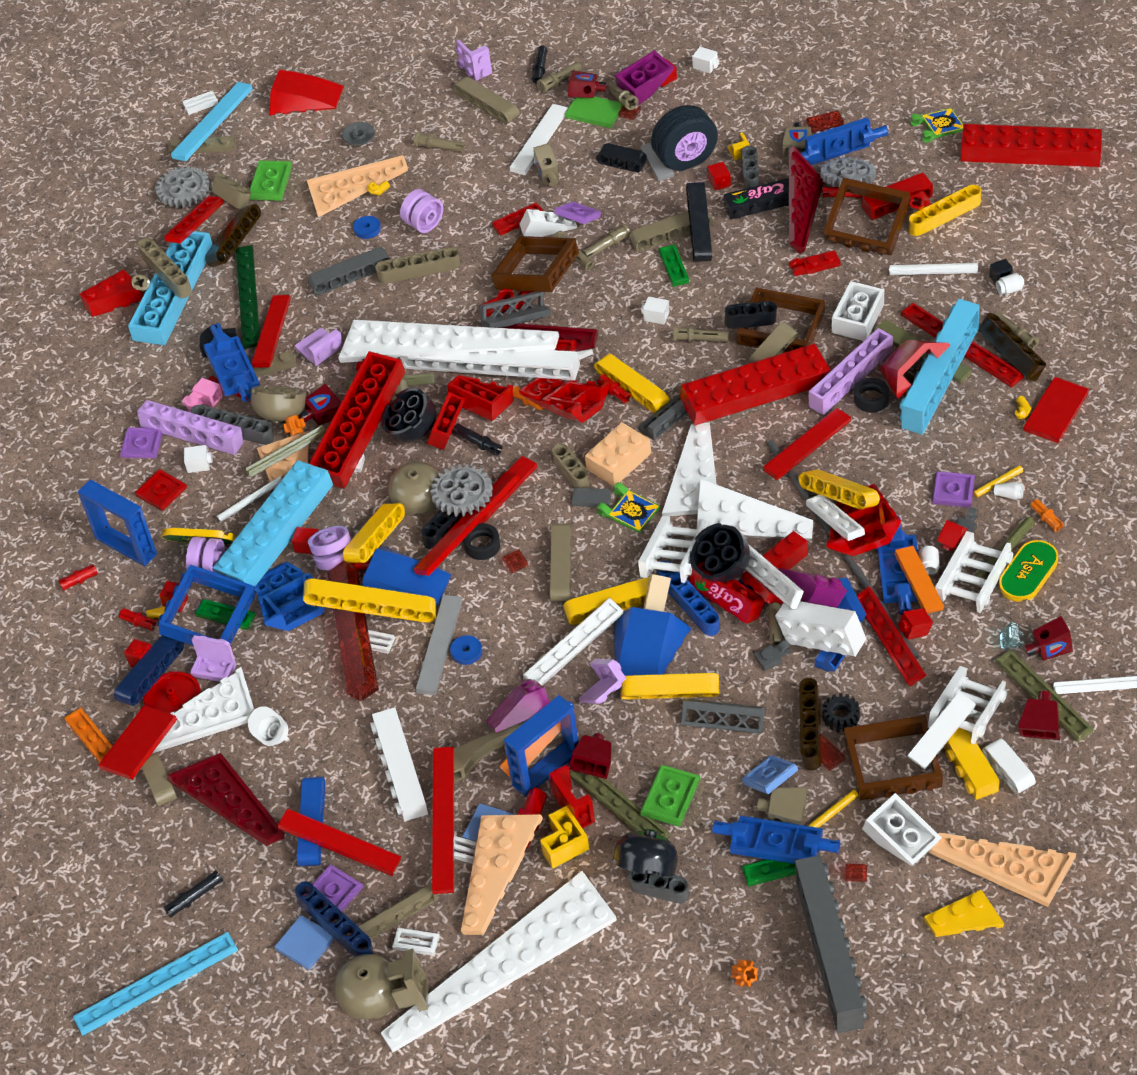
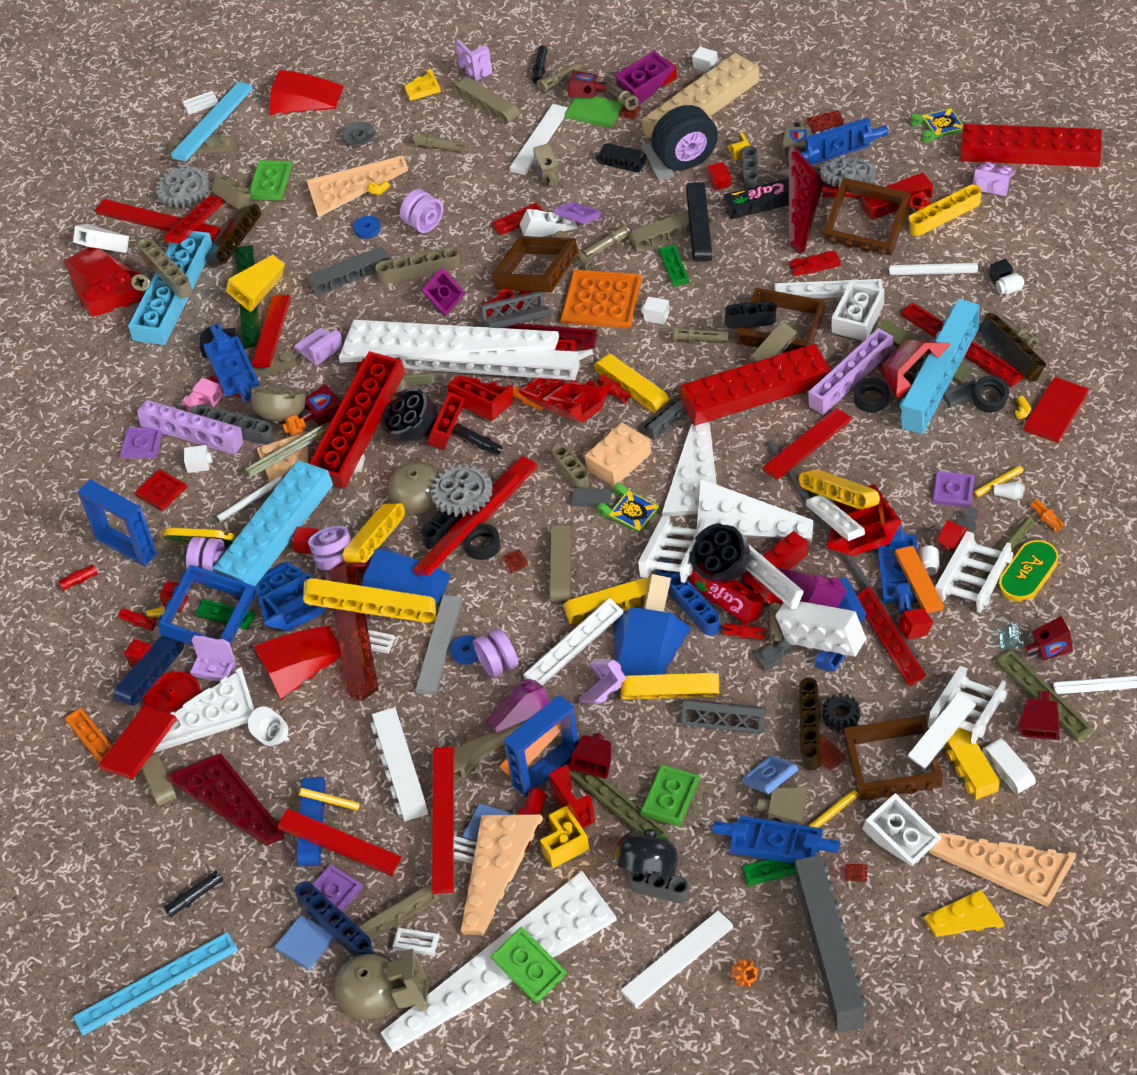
(92, 267): none -> red wedge
(100, 238): none -> white slope
(147, 217): none -> red tile
(255, 282): none -> yellow slope
(297, 657): none -> red wedge
(328, 799): none -> yellow bar
(422, 86): none -> yellow wing
(442, 291): none -> magenta slope
(495, 653): none -> lavender wheel
(528, 965): none -> bright green tile
(601, 299): none -> orange tile
(676, 959): none -> white tile
(711, 90): none -> tan brick
(744, 631): none -> red pin
(822, 289): none -> white tile
(960, 393): none -> dark grey tile
(993, 178): none -> lavender bracket
(998, 384): none -> black tyre

